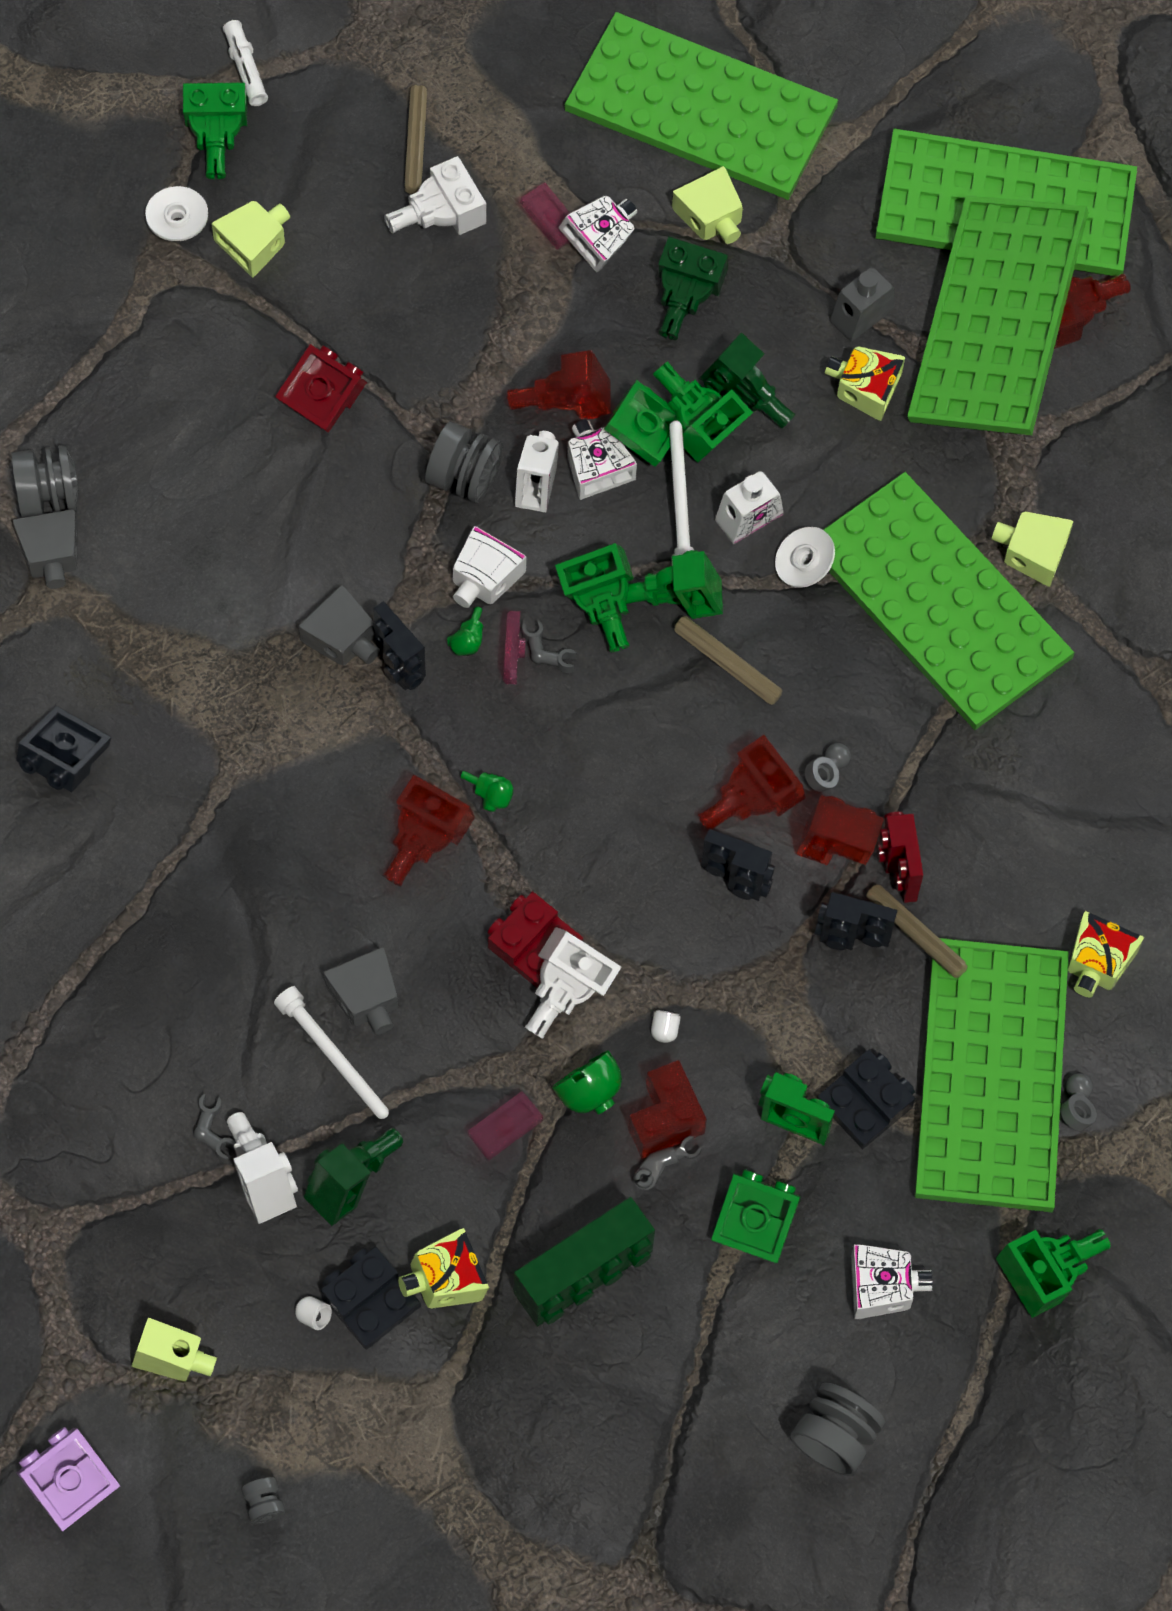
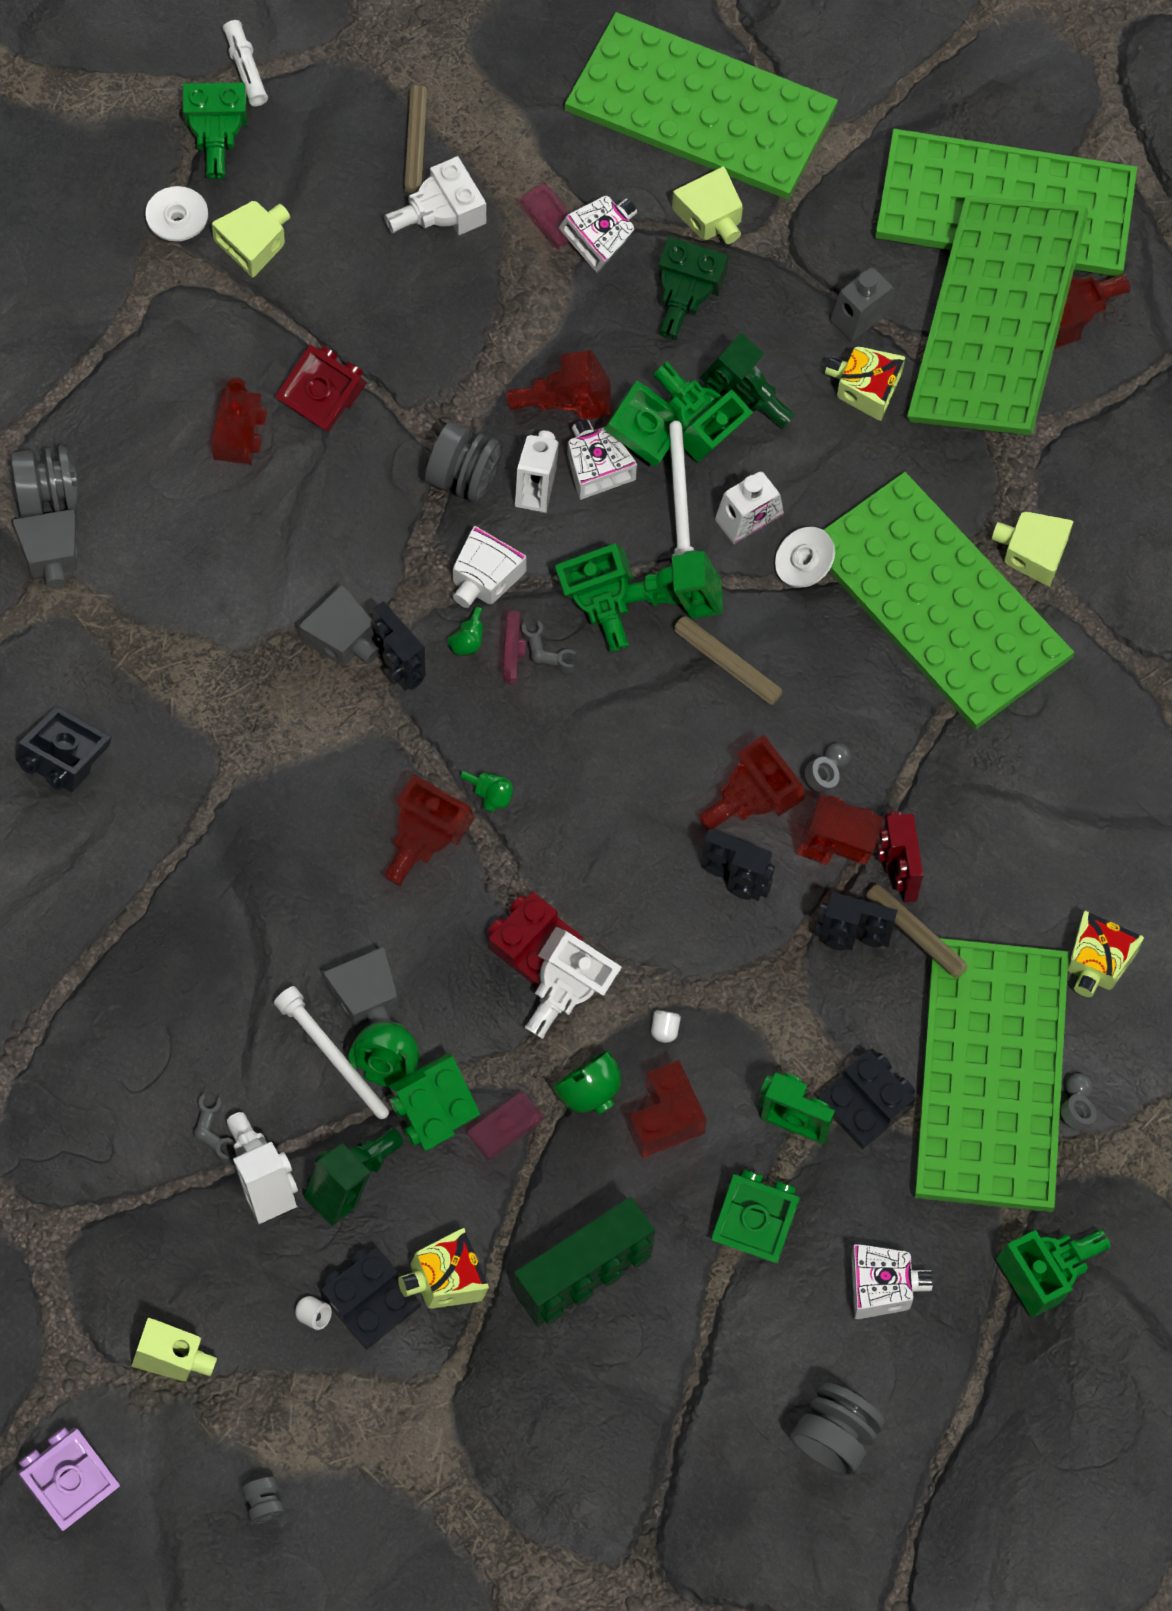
(238, 424): none -> clear red brick
(385, 1053): none -> green cylinder
(433, 1102): none -> green plate
(657, 1161): dark grey arm -> none

